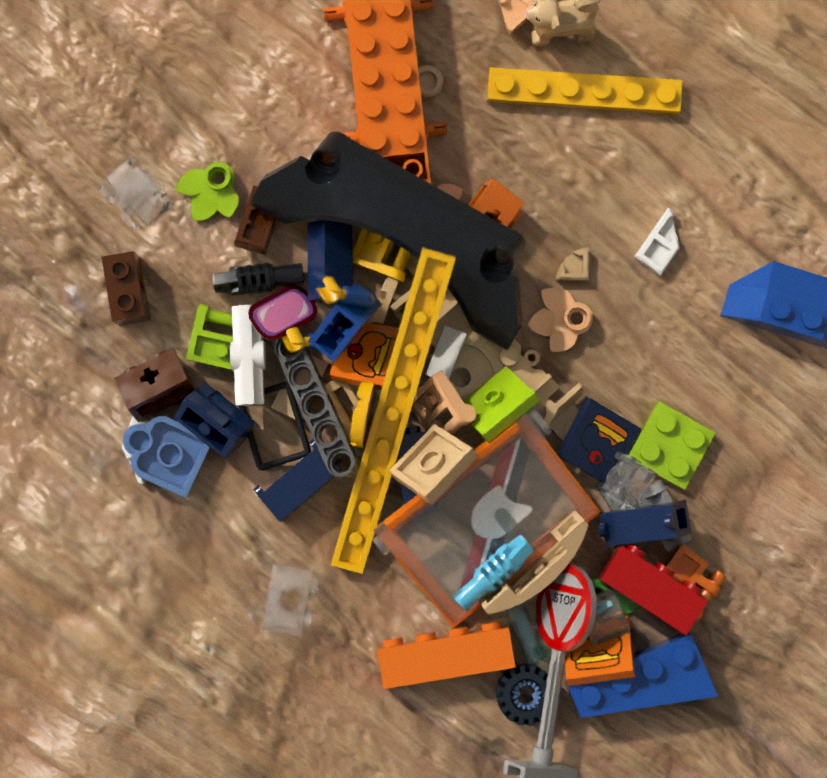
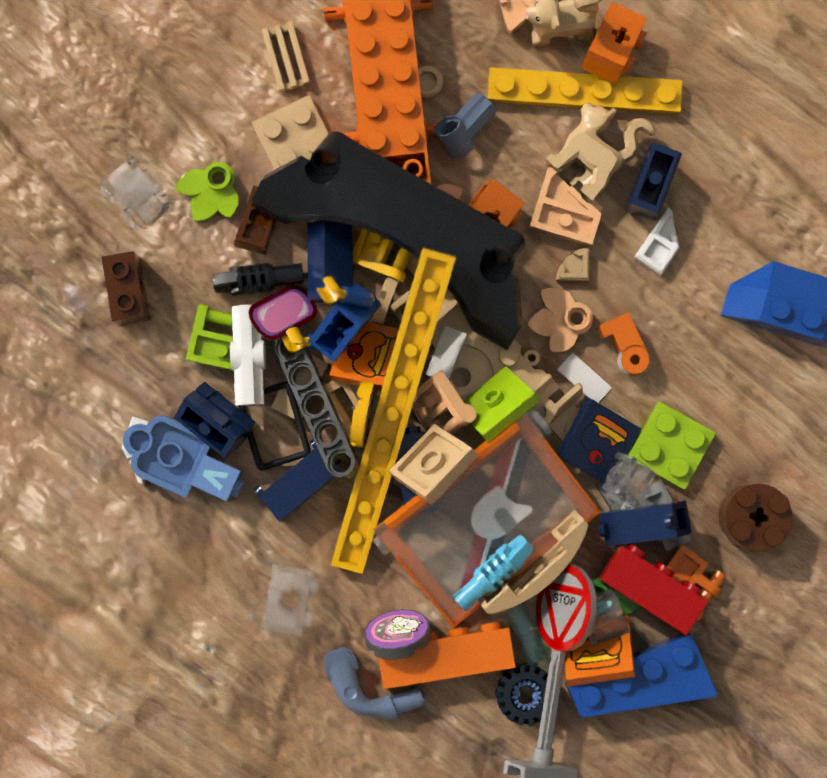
(154, 385): reddish brown brick -> none
(218, 479): none -> medium blue brick
(278, 31): none -> tan tile
(291, 132): none -> tan plate
(341, 671): none -> sand blue piece
(397, 634): none -> tile
(458, 130): none -> sand blue piece
(564, 211): none -> light nougat wing
(577, 371): none -> white sticker
(595, 155): none -> tan animal
(613, 43): none -> orange brick
(628, 344): none -> orange leg
(653, 181): none -> dark blue brick
(774, 512): none -> reddish brown brick

